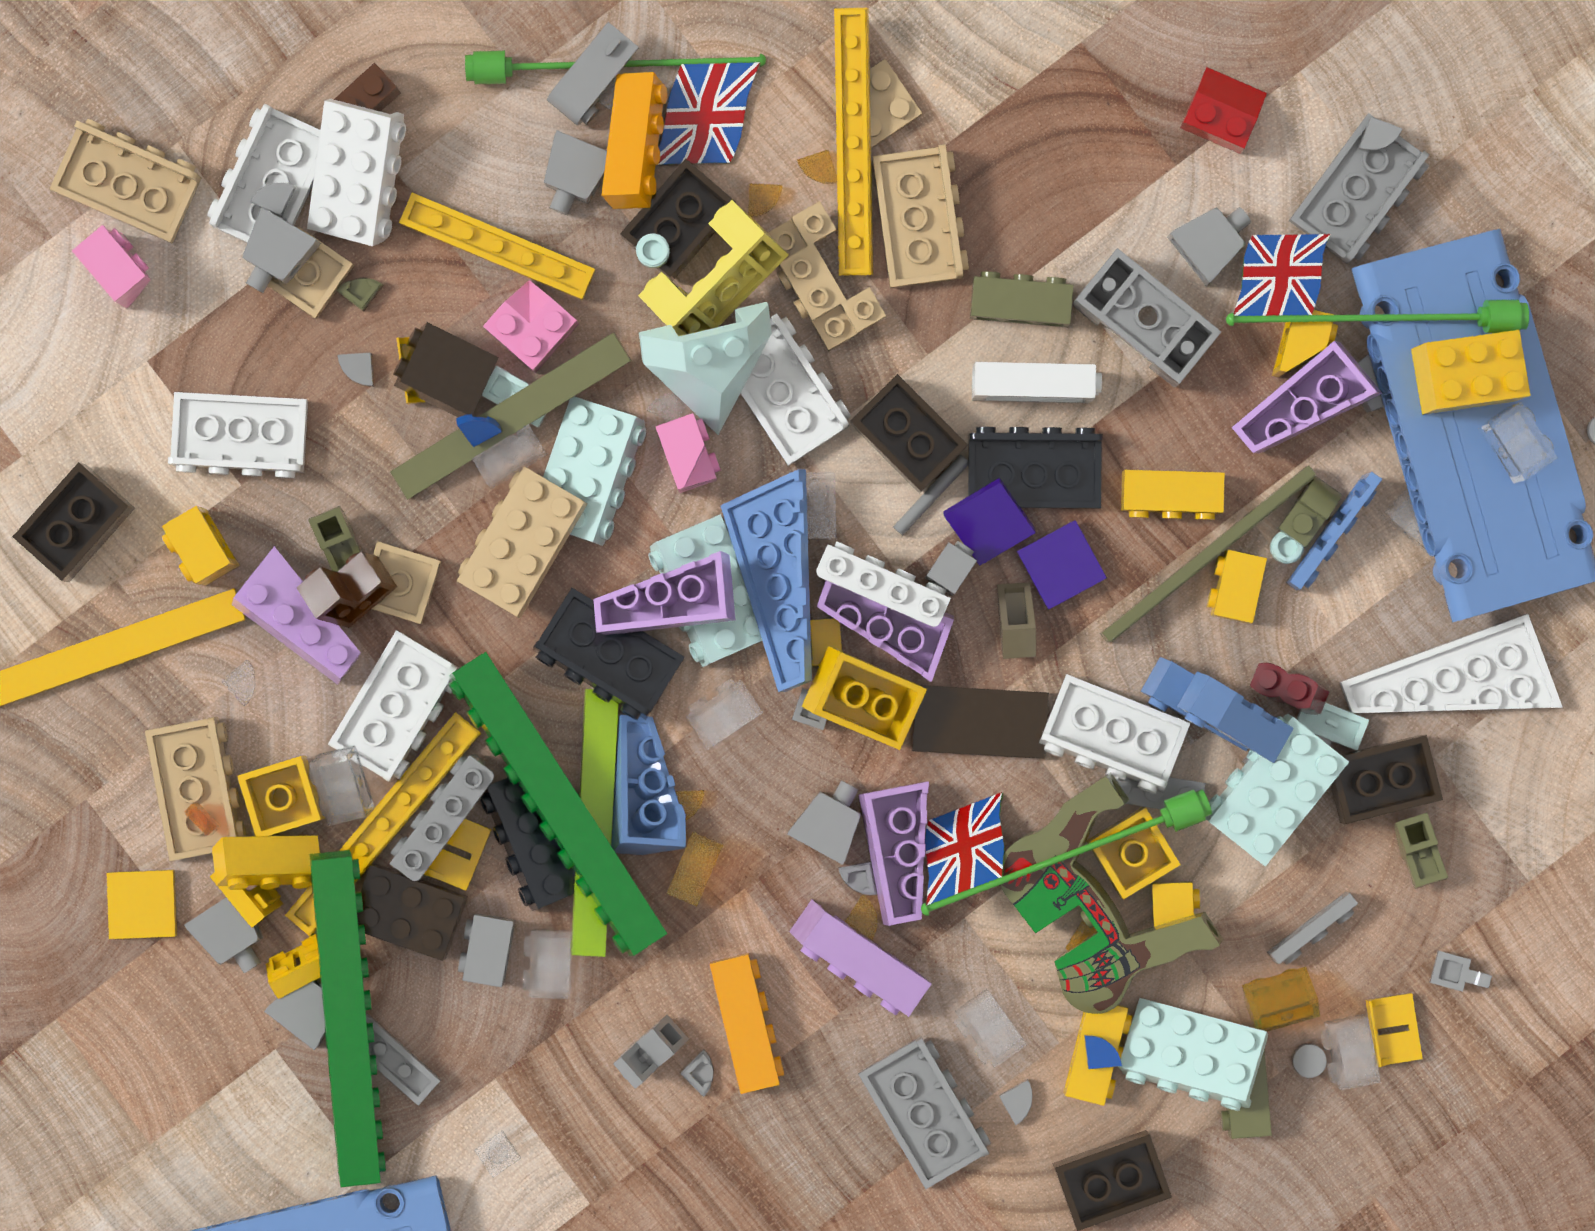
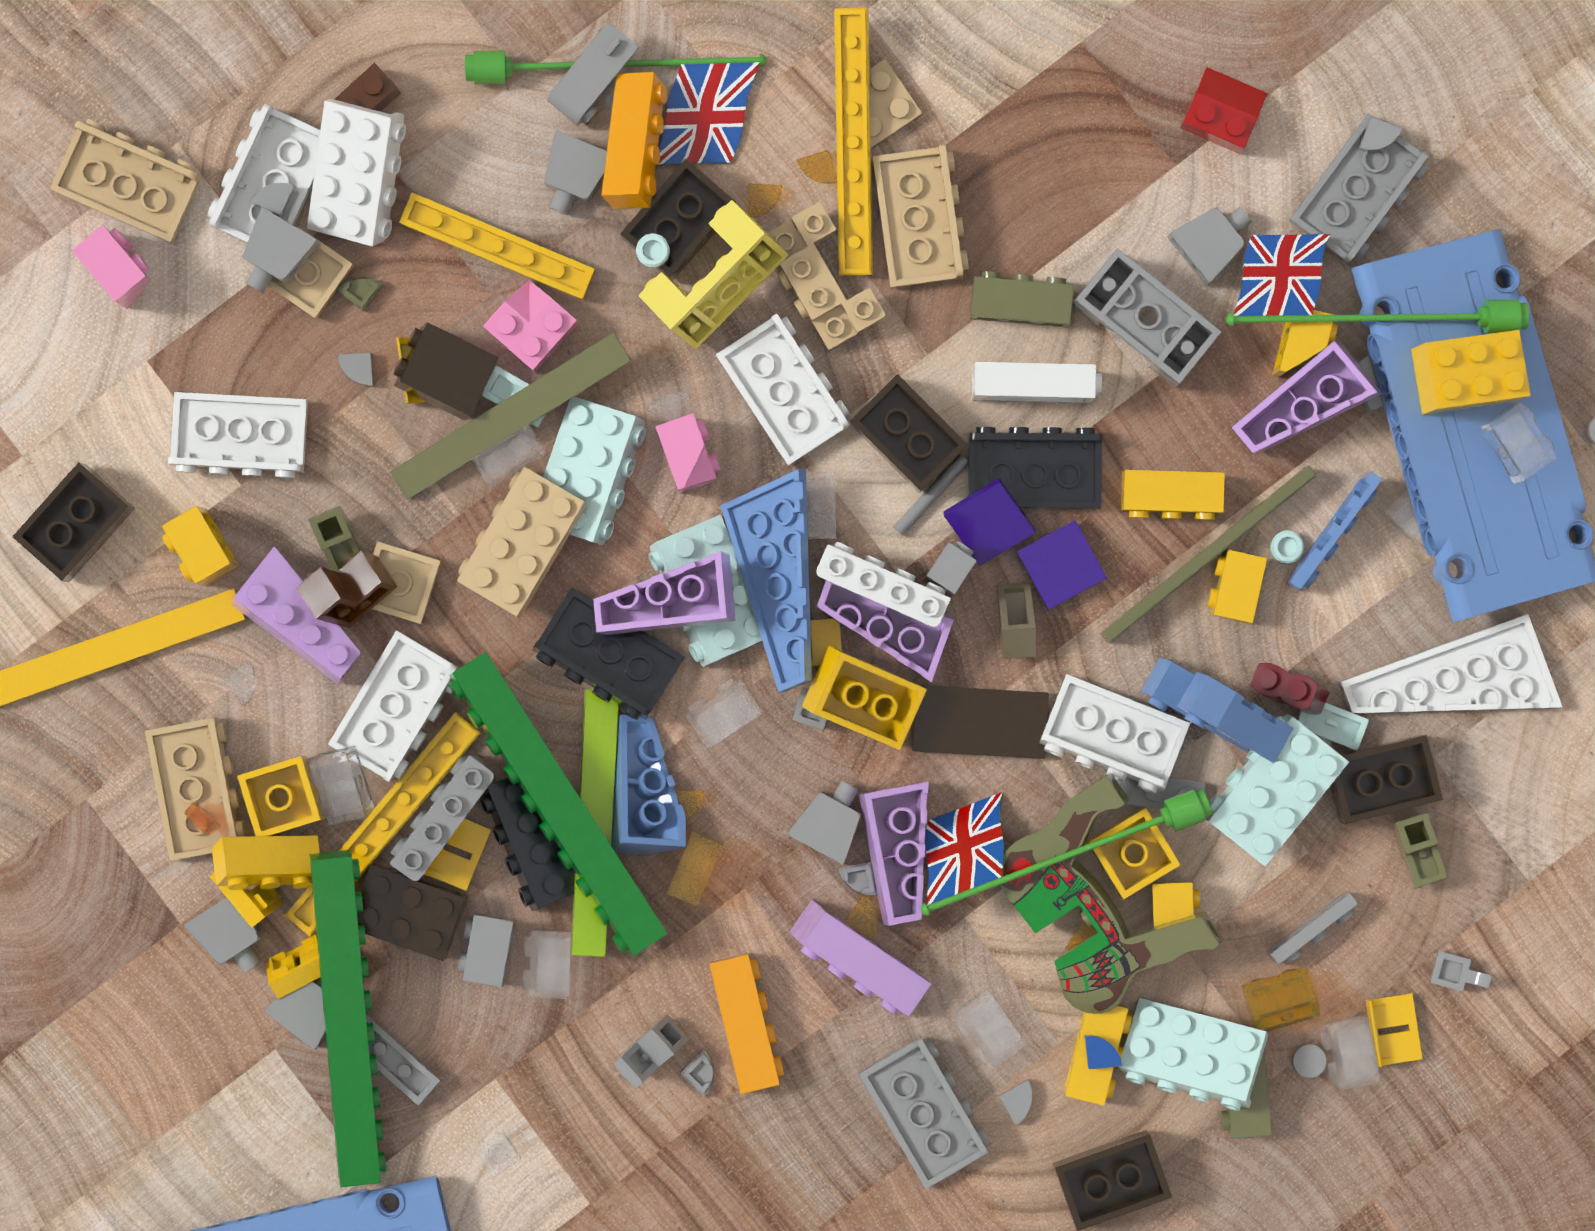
(141, 904): yellow tile -> none
(478, 428): blue tile -> none
(711, 364): light aqua wedge -> none
(1310, 511): olive brick -> none

